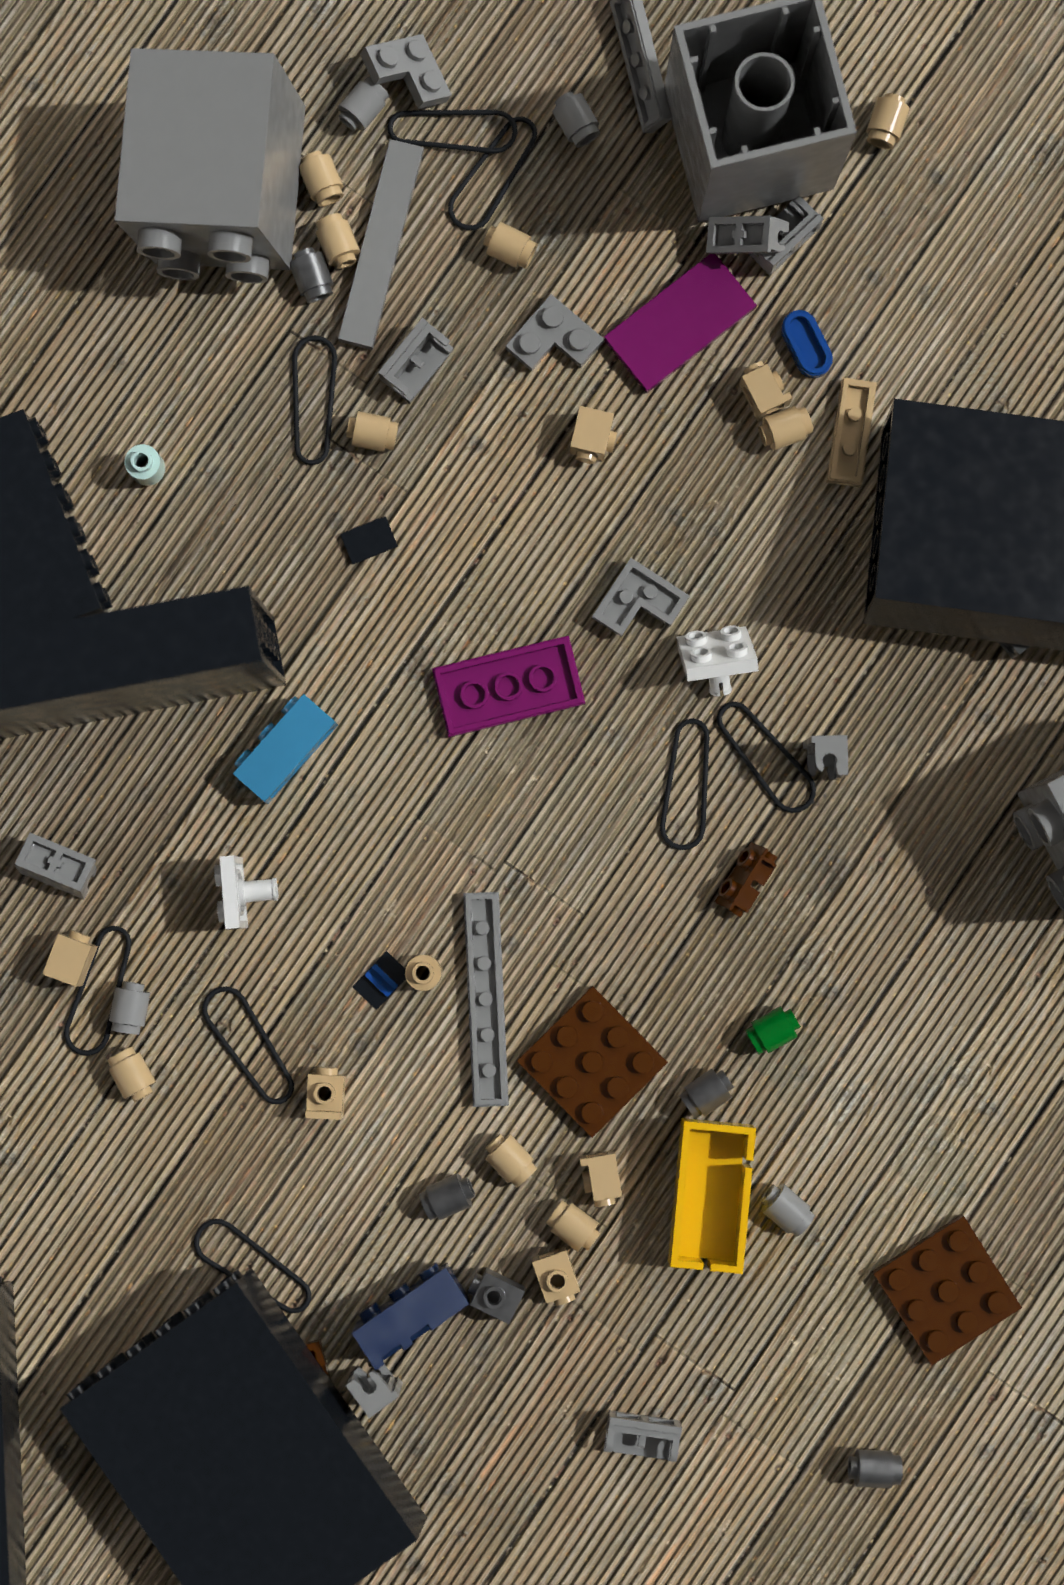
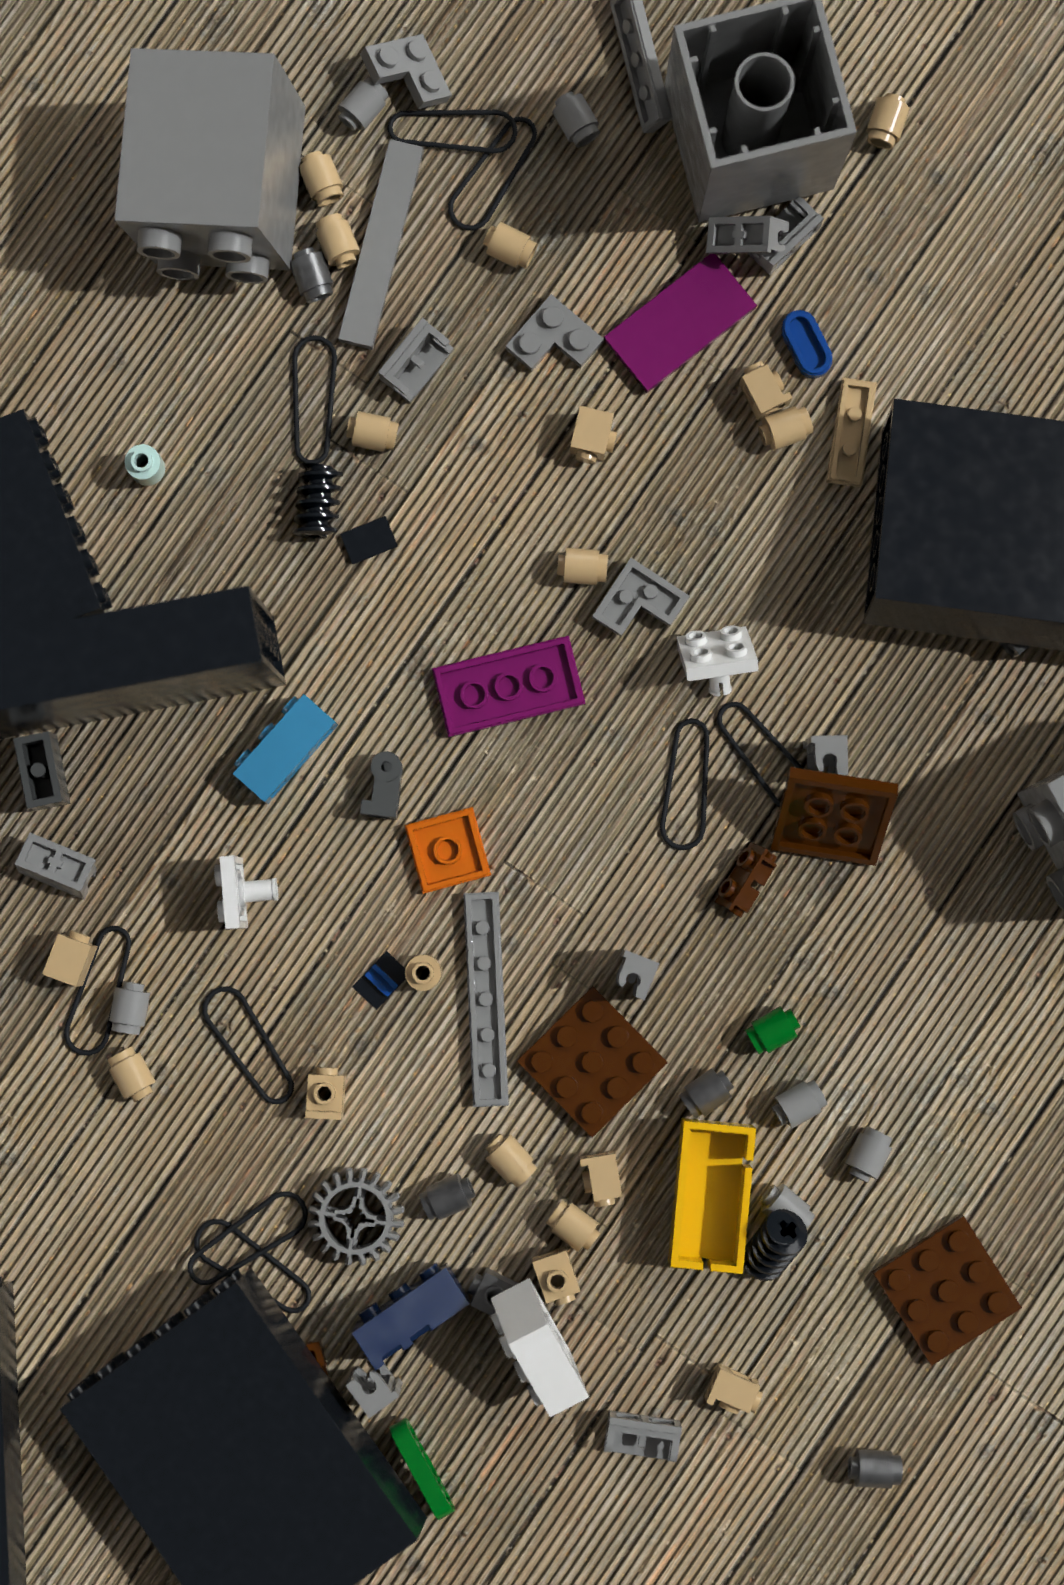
(41, 771): none -> dark grey brick
(236, 1225): none -> black piece
(317, 501): none -> black piece
(339, 1214): none -> light grey gear
(386, 788): none -> dark grey leg
(422, 1468): none -> green beam
(447, 850): none -> orange tile
(538, 1347): none -> white brick
(582, 566): none -> tan brick
(639, 968): none -> light grey hinge
(733, 1390): none -> tan brick
(775, 1245): none -> black piece
(799, 1104): none -> light grey brick
(833, 816): none -> reddish brown plate
(869, 1154): none -> light grey brick

